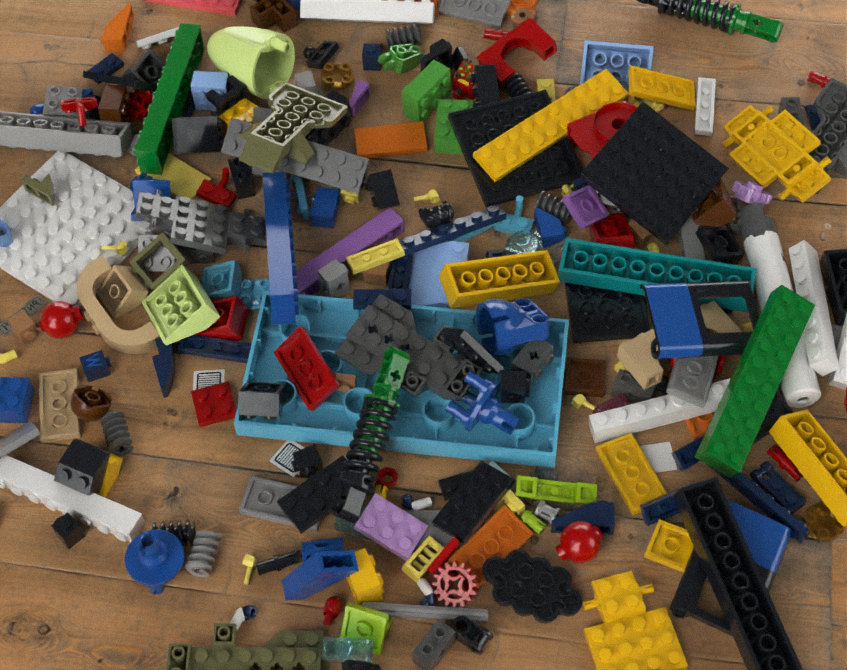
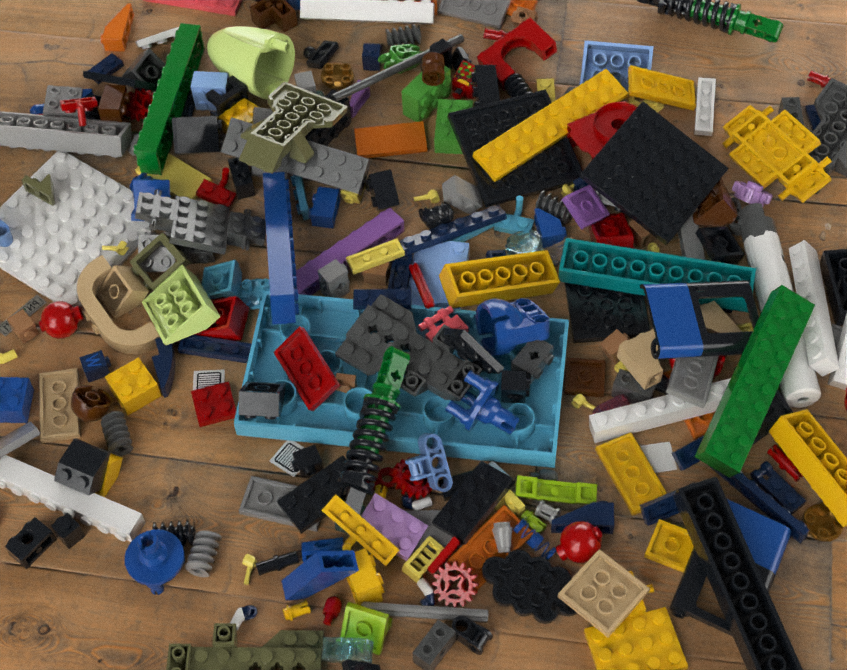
(28, 553): none -> black brick
(133, 386): none -> yellow brick
(296, 610): none -> yellow pin
(359, 530): none -> yellow plate
(387, 72): none -> dark grey piece
(407, 486): none -> red gear
(421, 285): none -> red axle
(422, 467): none -> medium blue piece
(433, 69): none -> reddish brown wheel
(442, 314): none -> coral plate
(461, 194): none -> light grey brick
(502, 535): none -> light grey cone
(535, 539): none -> blue piece
(603, 593): none -> tan plate
(611, 345): none -> medium nougat brick

